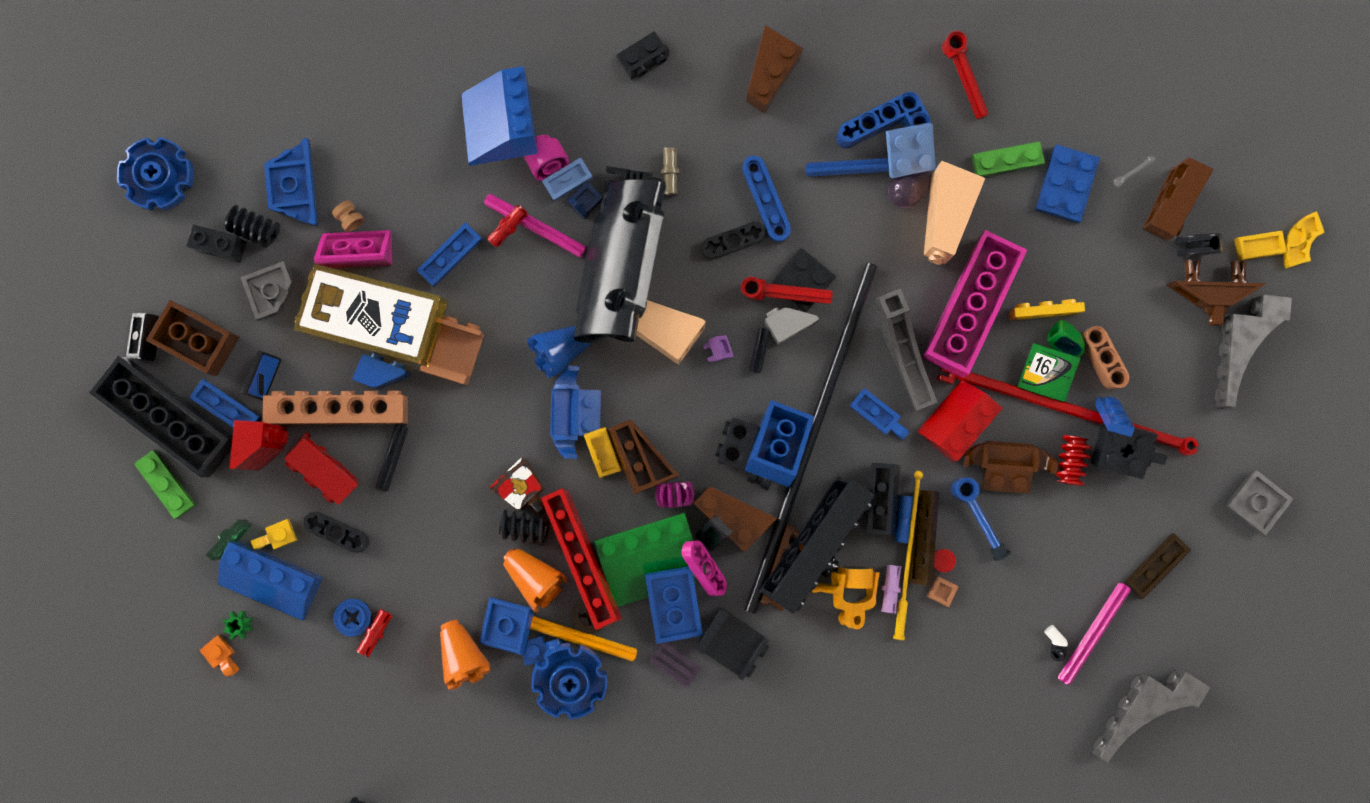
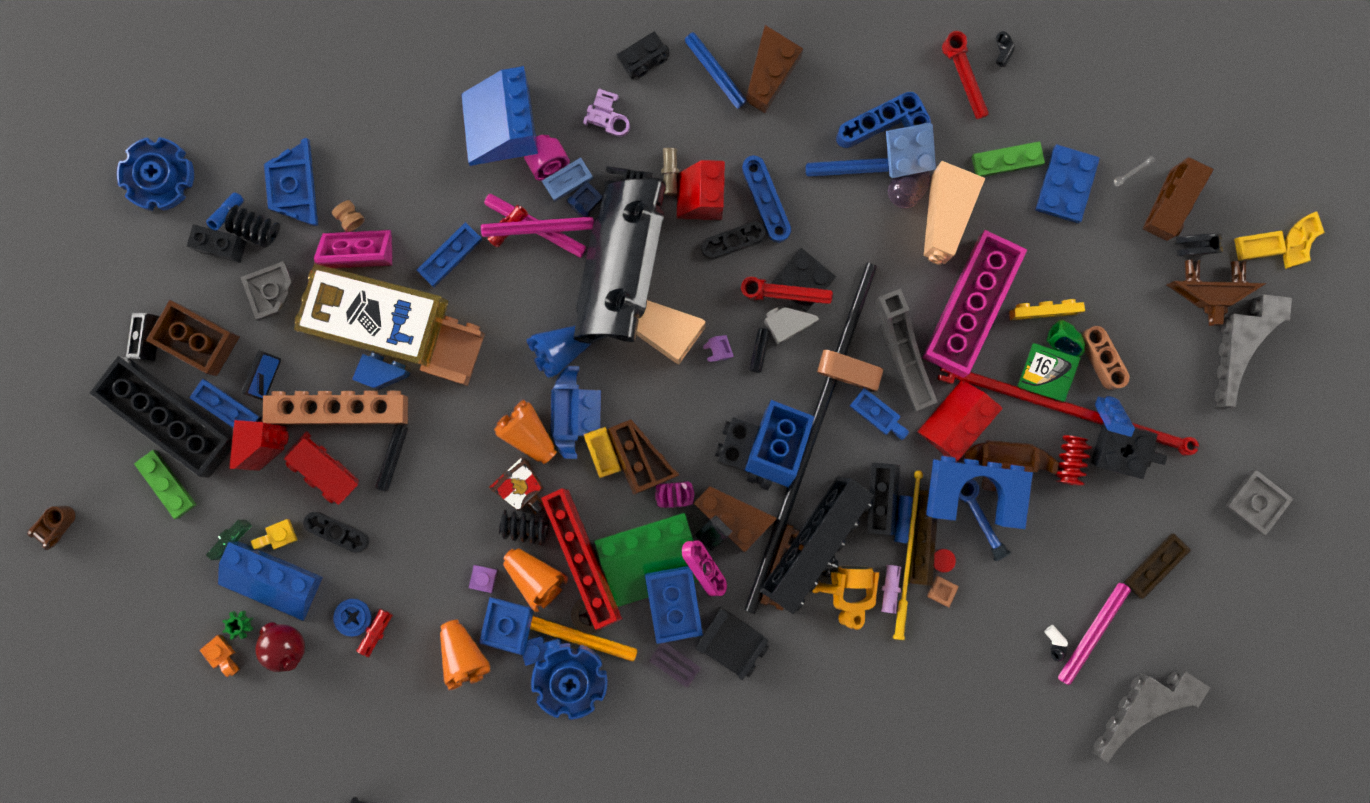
(49, 529): none -> reddish brown piece
(218, 218): none -> blue piece
(279, 647): none -> dark red brick
(483, 578): none -> medium lavender plate
(526, 432): none -> orange cone
(537, 226): none -> dark pink axle
(602, 113): none -> lavender piece
(701, 191): none -> red slope
(715, 70): none -> blue axle
(850, 370): none -> nougat beam
(1006, 48): none -> black arm
(1011, 484): none -> blue arch

